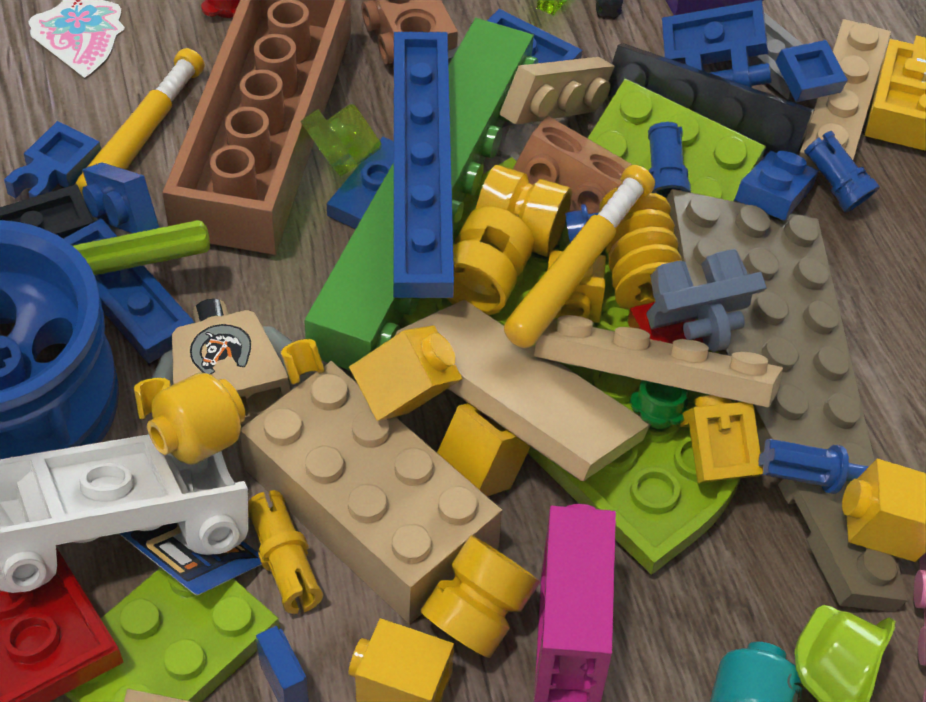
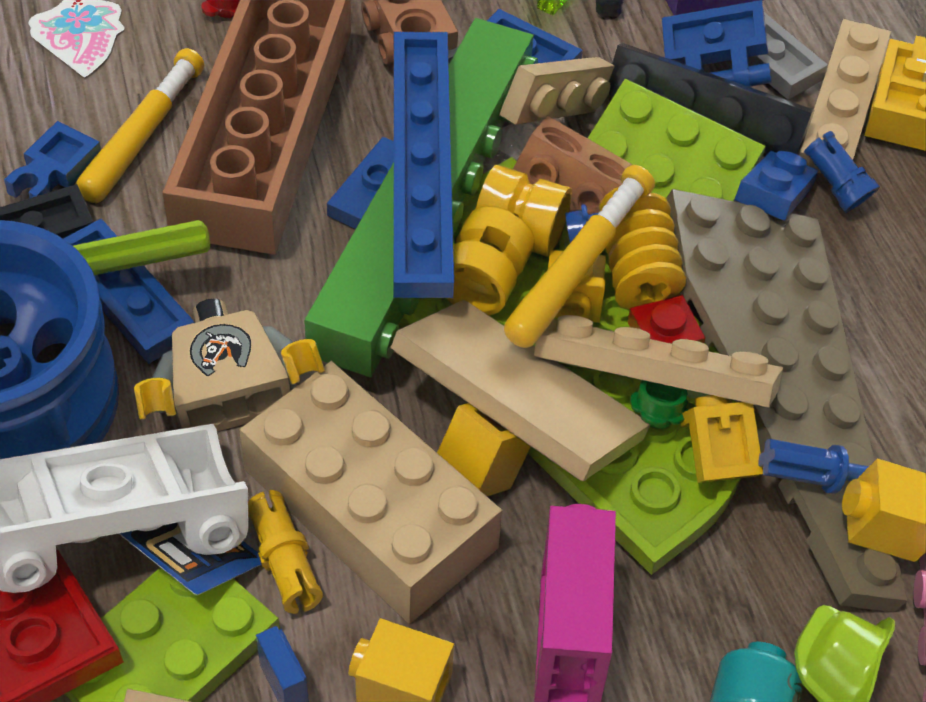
(119, 198): blue plate -> none
(196, 418): yellow head -> none
(343, 138): clear neon green bracket -> none
(406, 372): yellow brick -> none
(479, 596): yellow wheel -> none
(667, 158): blue pin -> none
(726, 291): sand blue hips -> none
(811, 71): blue plate -> none

